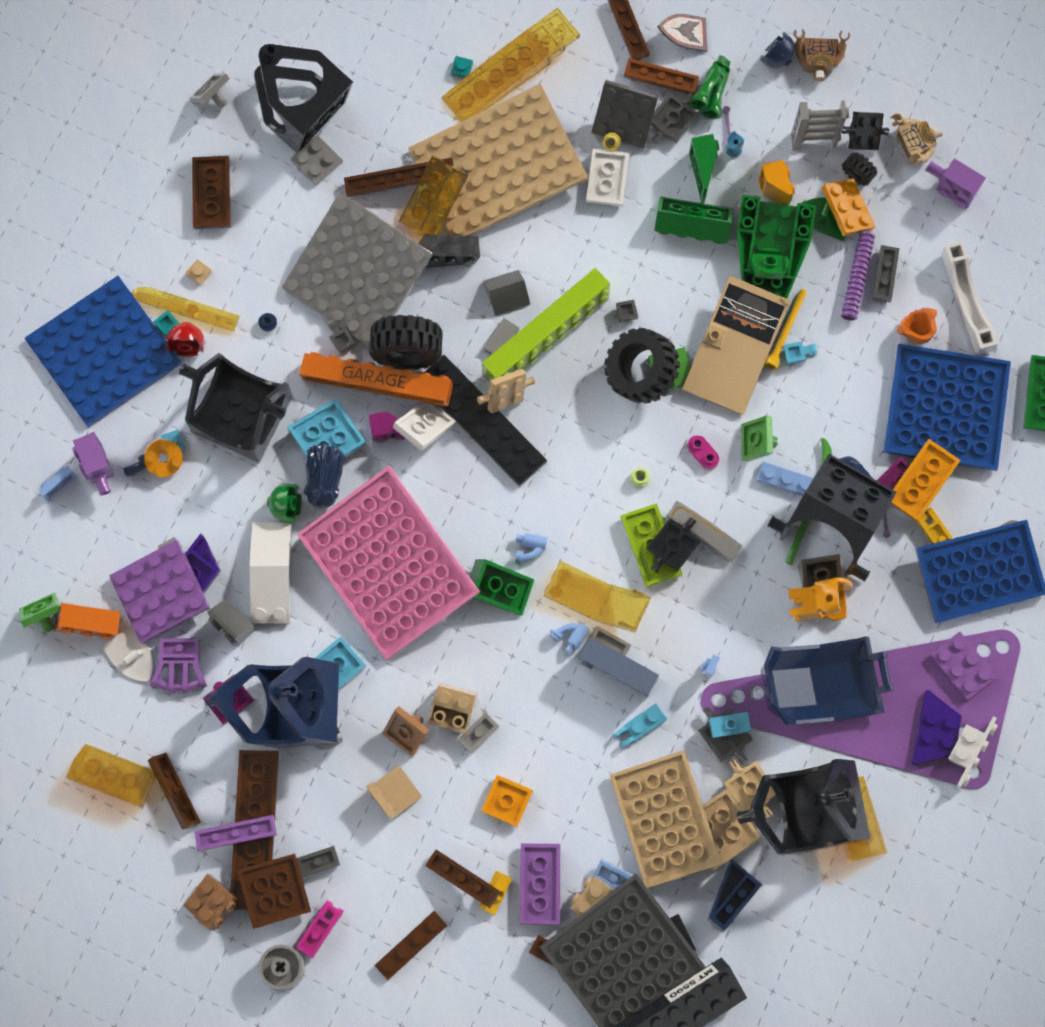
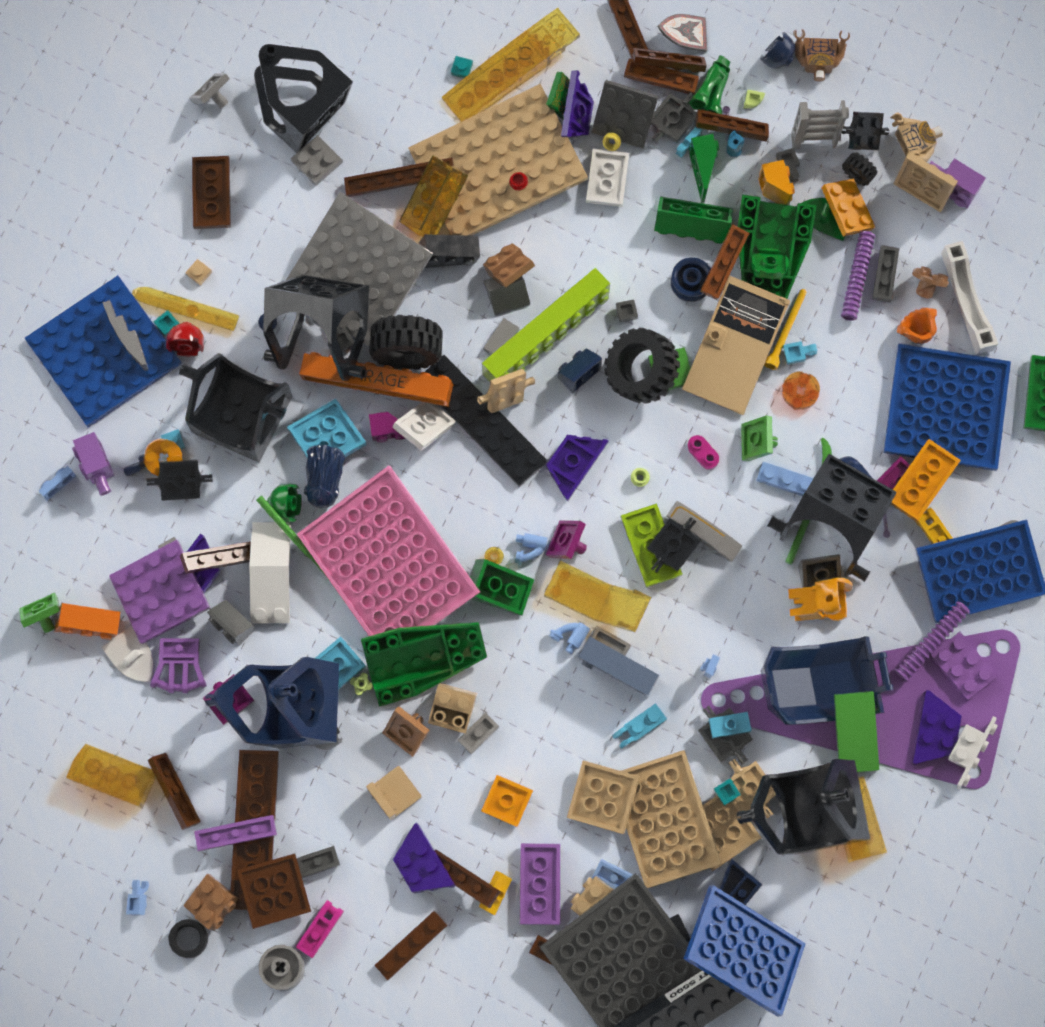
(128, 338): none -> light grey slope
(137, 900): none -> light blue plate
(173, 938): none -> black tyre
(179, 480): none -> black plate
(216, 557): none -> plate
(288, 531): none -> bright green piece
(325, 303): none -> black piece
(356, 683): none -> yellowish green plate
(419, 657): none -> green wedge
(421, 864): none -> dark purple wing
(494, 550): none -> clear yellow plate
(508, 265): none -> medium nougat plate
(518, 181): none -> red plate
(558, 93): none -> green plate
(566, 540): none -> magenta tile
(573, 462): none -> dark purple wing
(578, 108): none -> dark purple wing
(580, 369): none -> dark blue slope
(603, 797): none -> tan plate
(671, 60): none -> reddish brown plate
(683, 147): none -> medium azure plate
(687, 268): none -> dark blue wheel
(724, 262): none -> dark orange plate
(727, 791): none -> teal plate
(728, 124): none -> reddish brown plate
(744, 951): none -> plate
(753, 99): none -> yellowish green tile
(790, 160): none -> dark grey plate
(797, 400): none -> clear orange plate
(857, 729): none -> bright green tile
(925, 182): none -> tan plate
(928, 281): none -> medium nougat plate
(932, 641): none -> medium lavender piece

